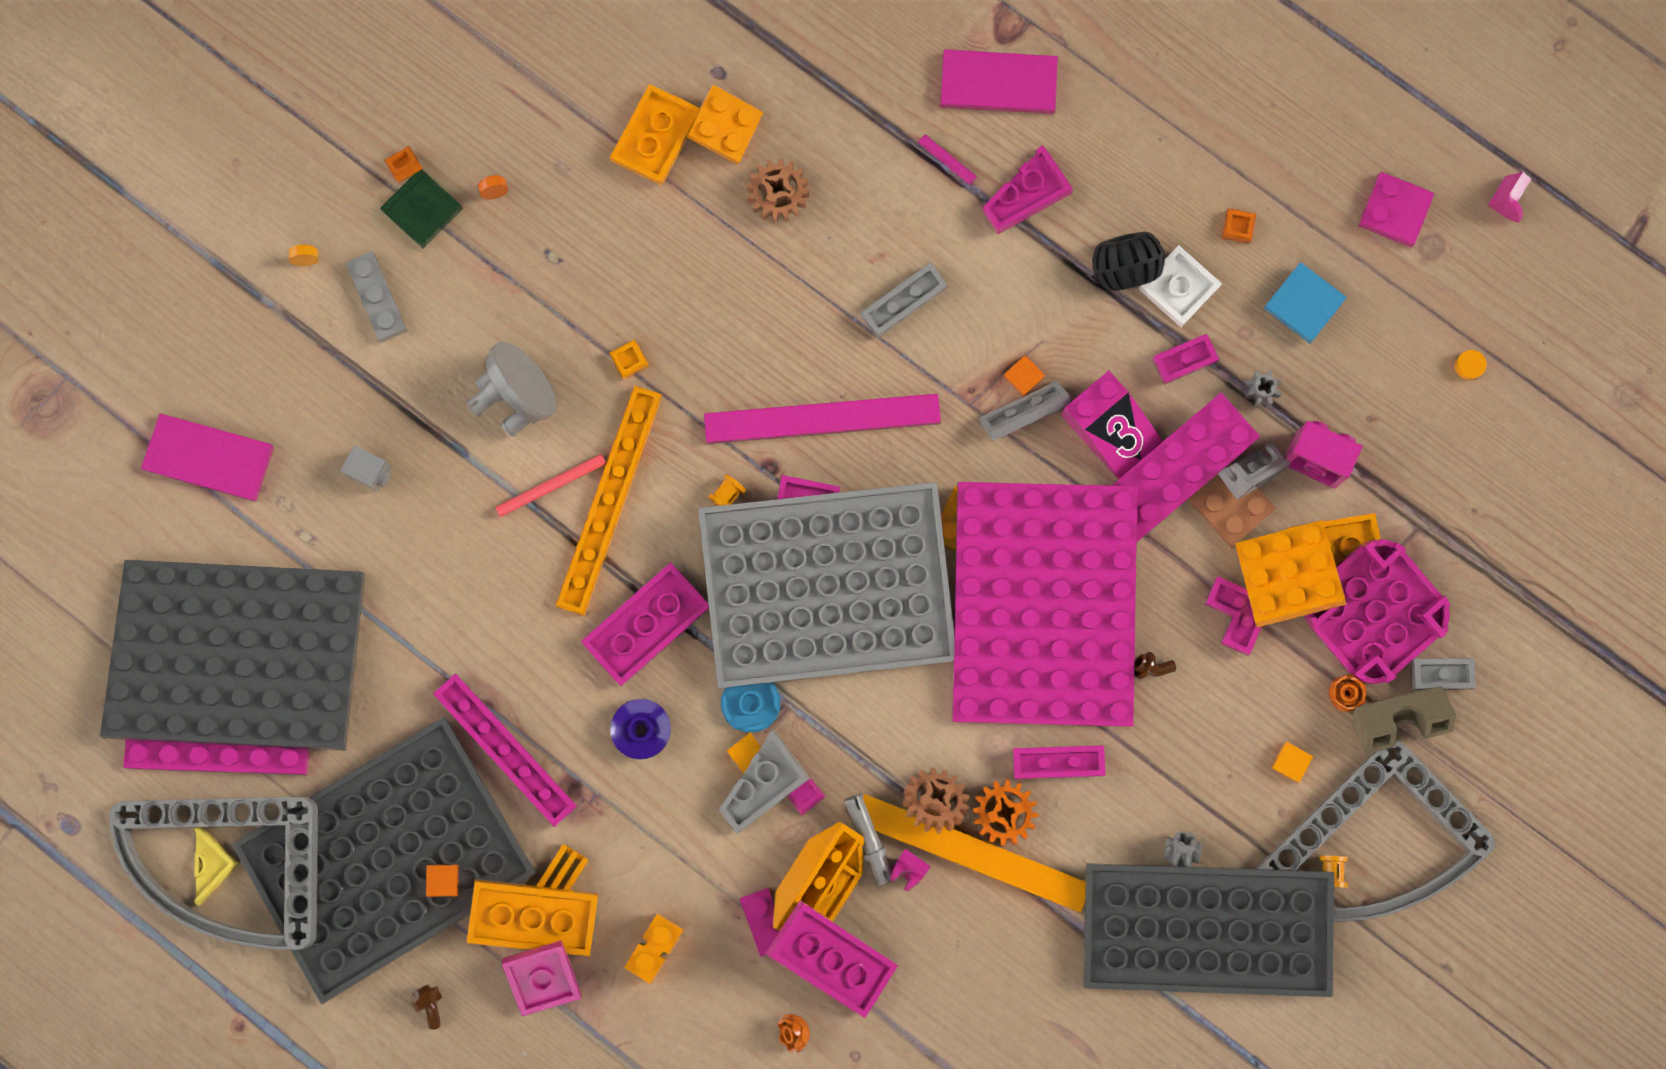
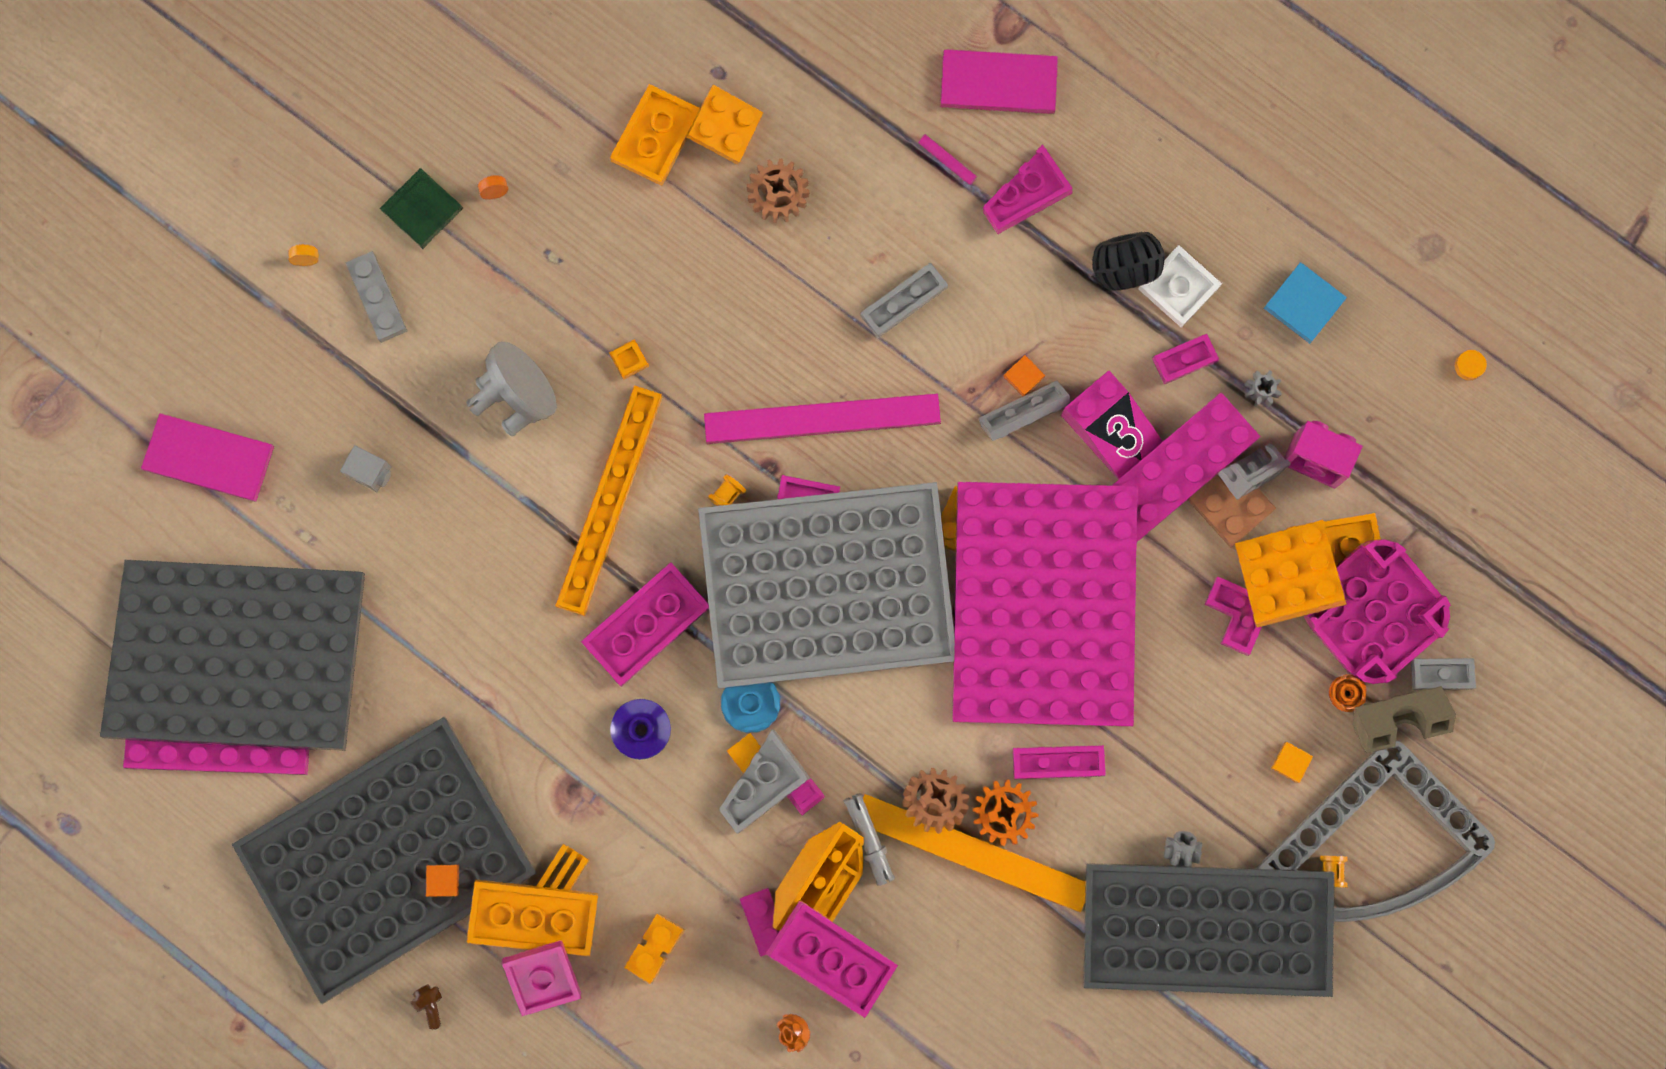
(168, 904): light grey beam -> none
(212, 865): light yellow tile -> none
(403, 164): orange tile -> none
(505, 750): dark pink plate -> none
(550, 485): coral bar -> none
(910, 868): dark pink tile -> none
(1146, 666): reddish brown plate -> none
(1238, 226): orange tile -> none
(1396, 209): dark pink plate -> none
(1507, 196): dark pink tile -> none

